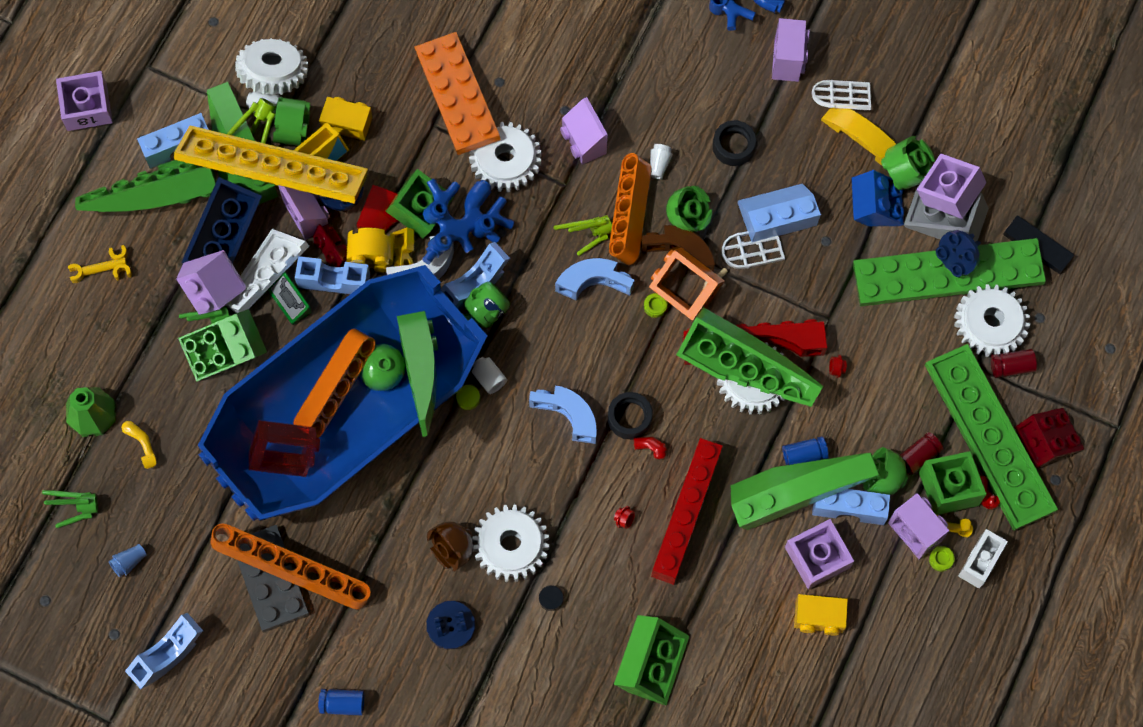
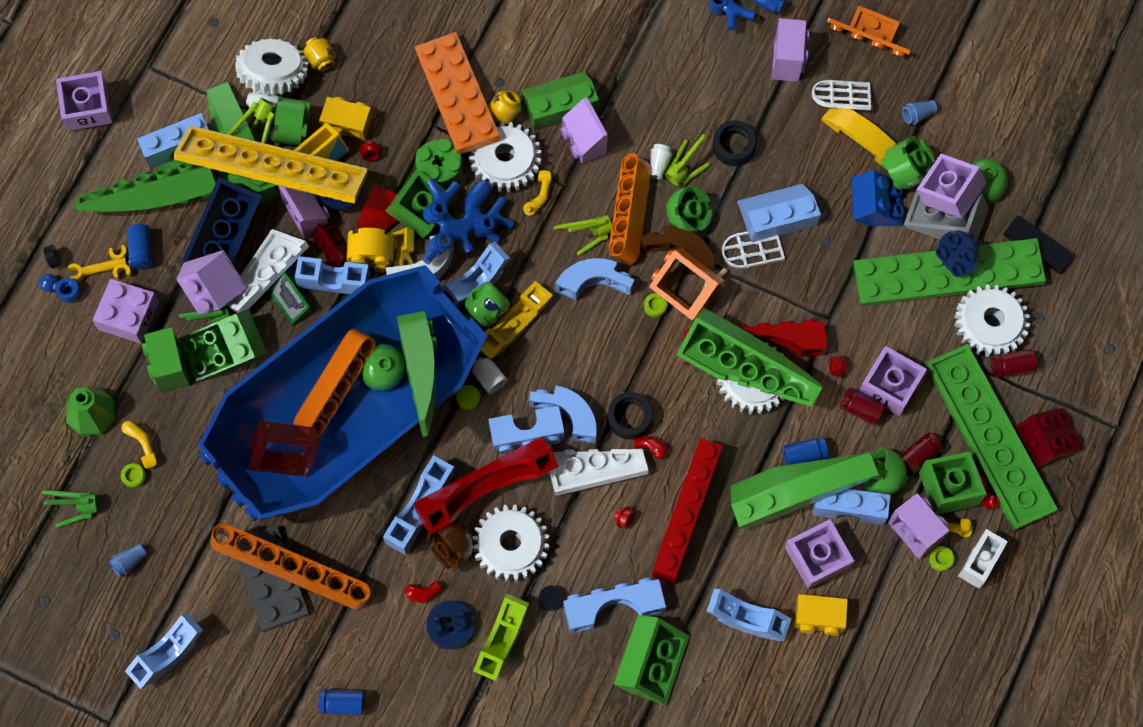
(50, 283): none -> blue plate
(52, 256): none -> black tile
(125, 311): none -> lavender brick
(133, 475): none -> lime tile
(139, 246): none -> blue piece
(165, 360): none -> bright green brick
(319, 54): none -> yellow head
(370, 151): none -> red plate
(407, 524): none -> light blue arch
(420, 594): none -> red arm
(442, 154): none -> bright green brick
(448, 502): none -> red arch
(502, 637): none -> lime arch
(504, 107): none -> yellow head
(508, 437): none -> light blue arch
(515, 320): none -> yellow slope
(533, 206): none -> yellow piece
(554, 99): none -> bright green slope
(595, 468): none -> white wing
(644, 598): none -> light blue arch
(677, 172): none -> lime plant
(748, 617): none -> light blue arch
(862, 406): none -> dark red piece
(873, 27): none -> orange bracket
(892, 380): none -> lavender brick
(918, 111): none -> medium blue cone
(995, 178): none -> bright green cylinder

